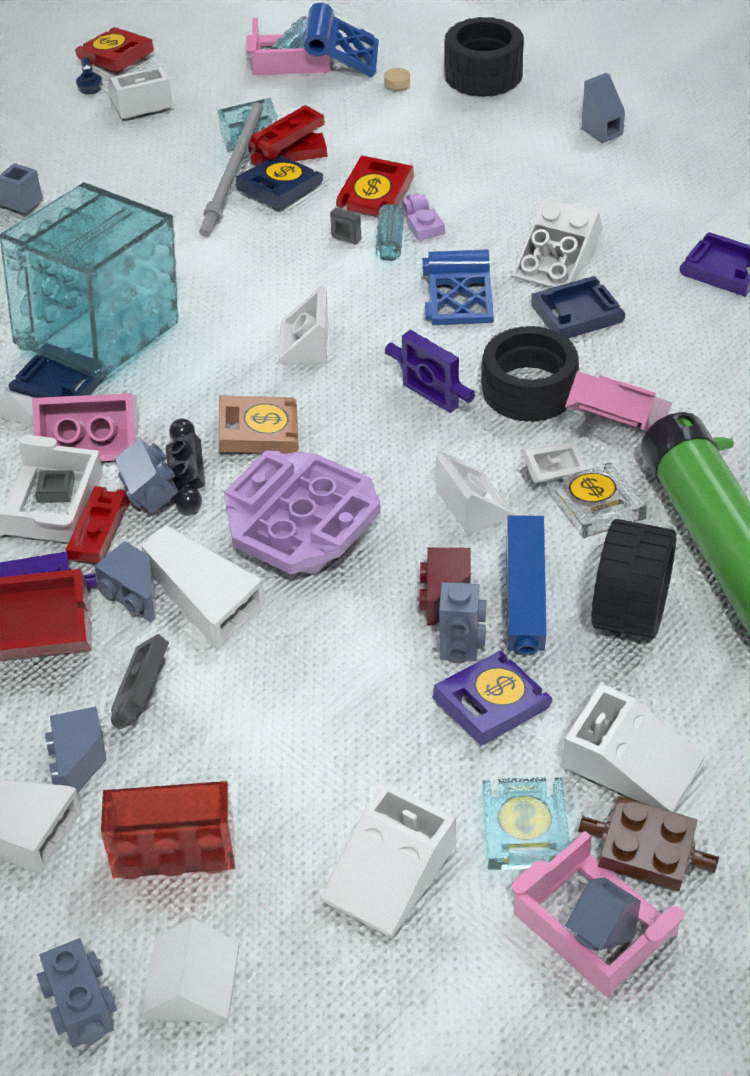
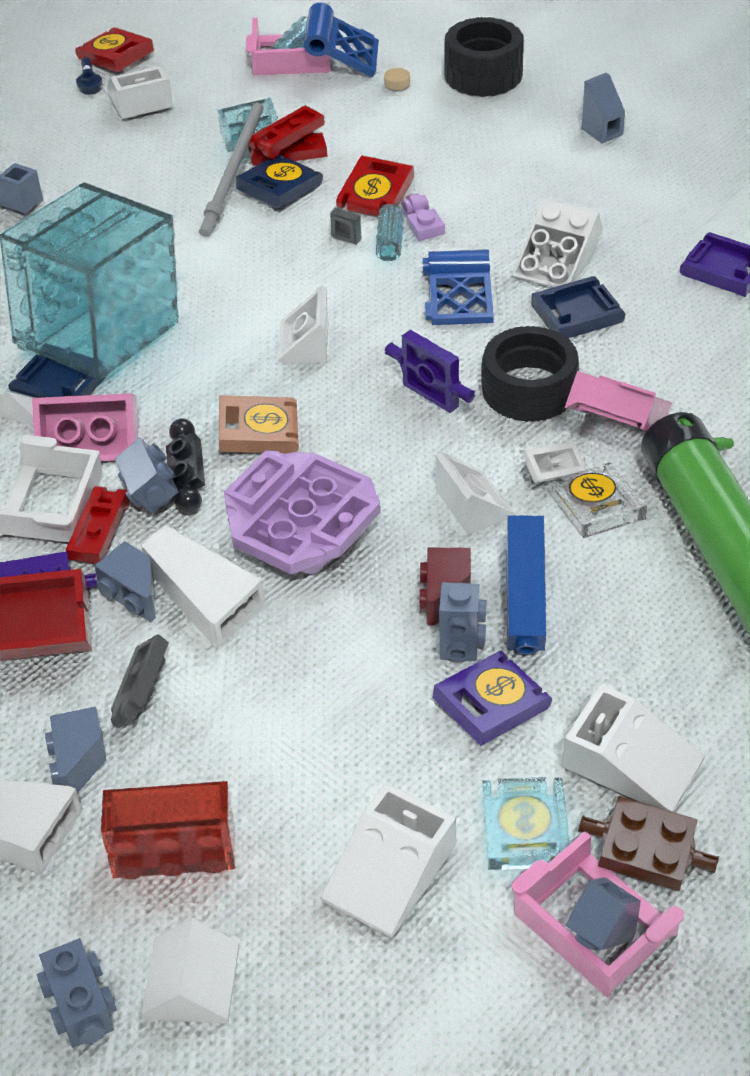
(55, 486): dark grey tile -> none
(633, 578): black tyre -> none

